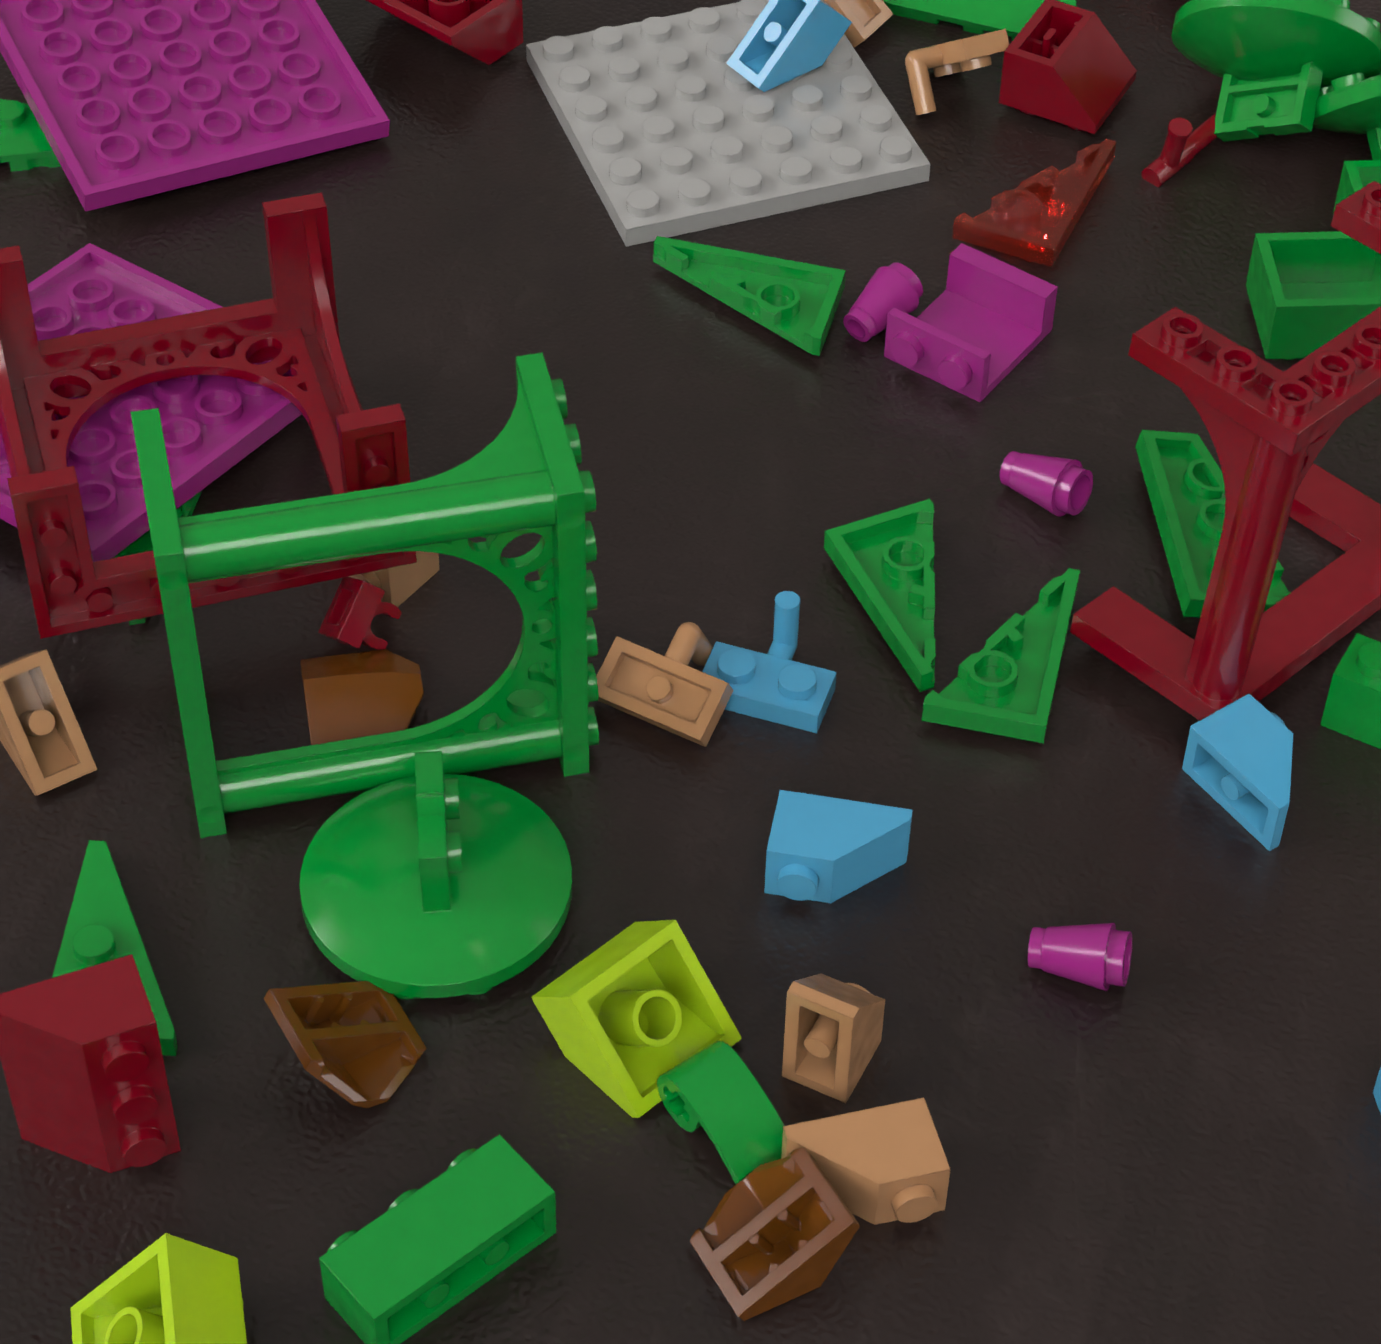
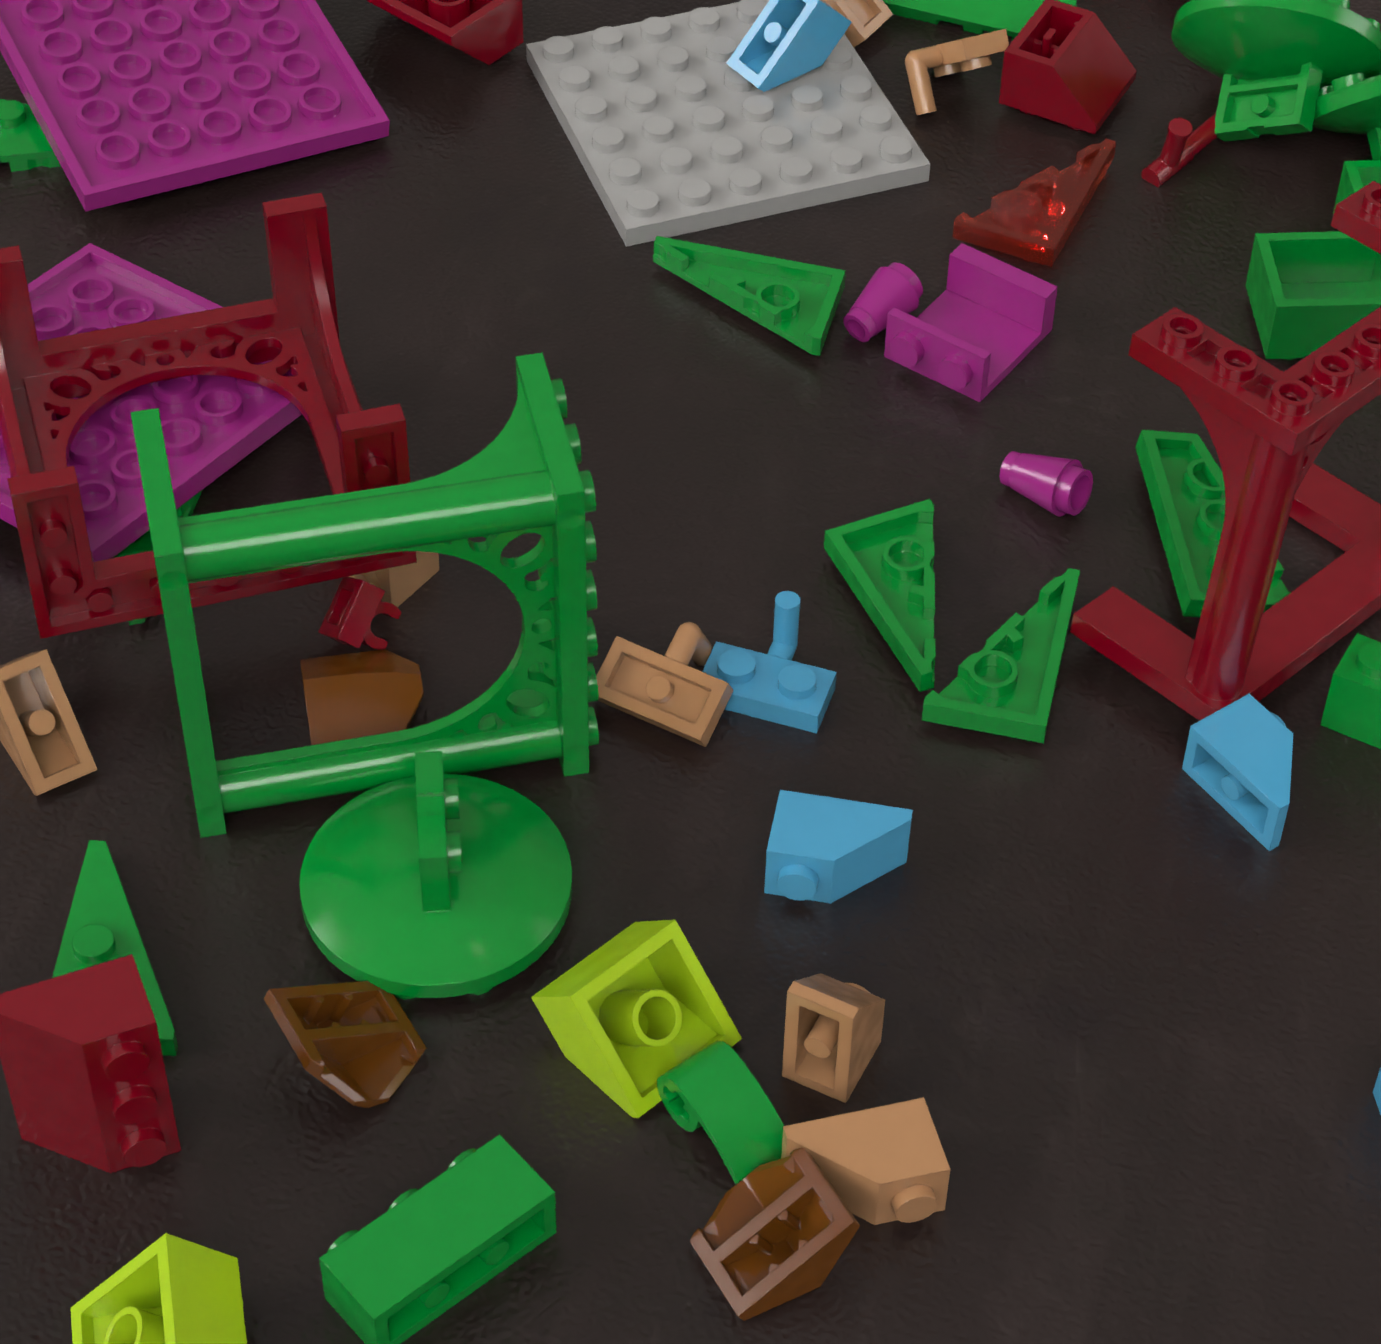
(1083, 953): magenta cone -> none

